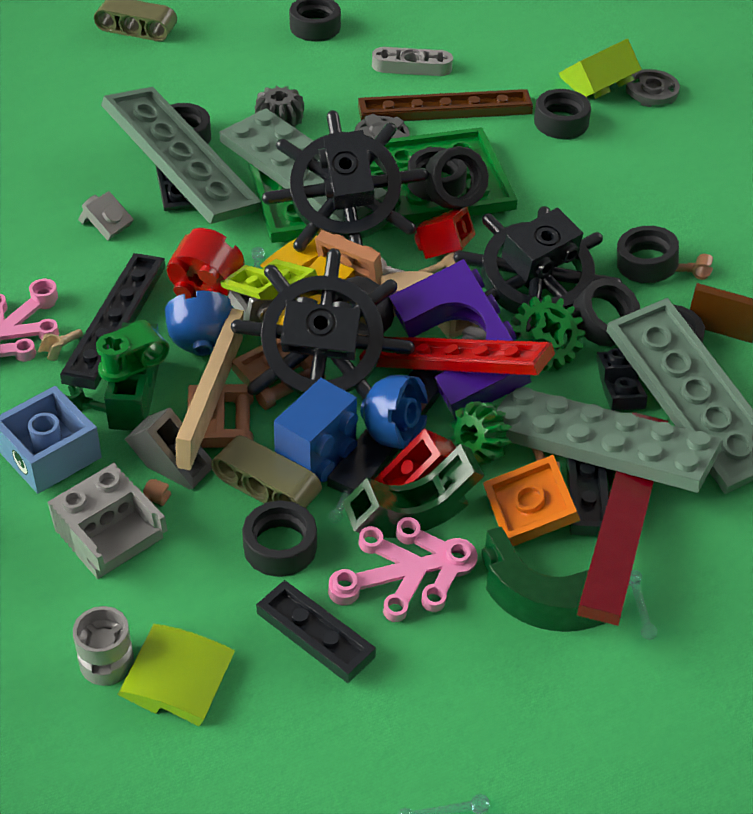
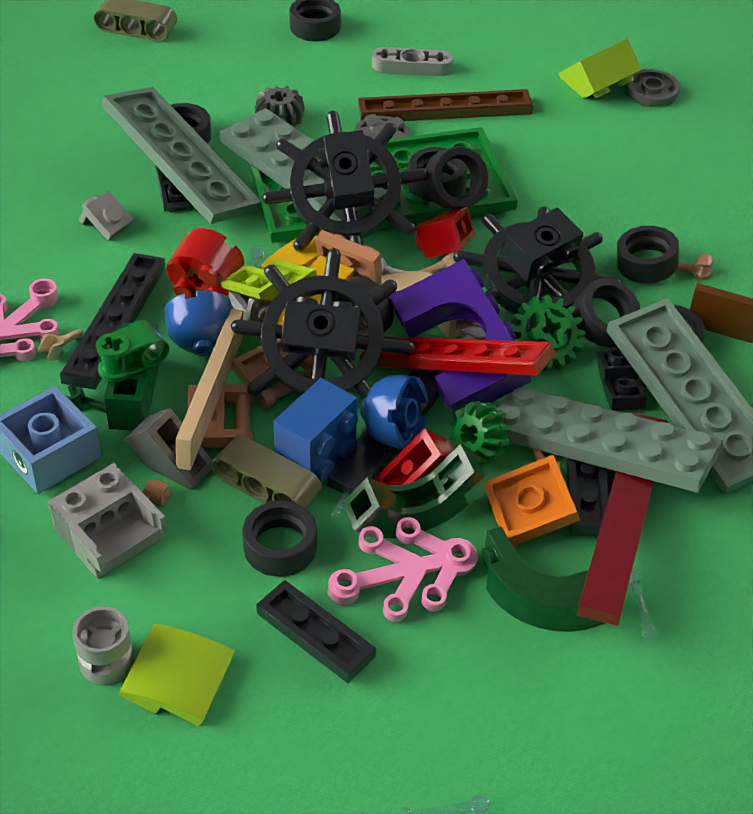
(562, 101): black tyre -> none

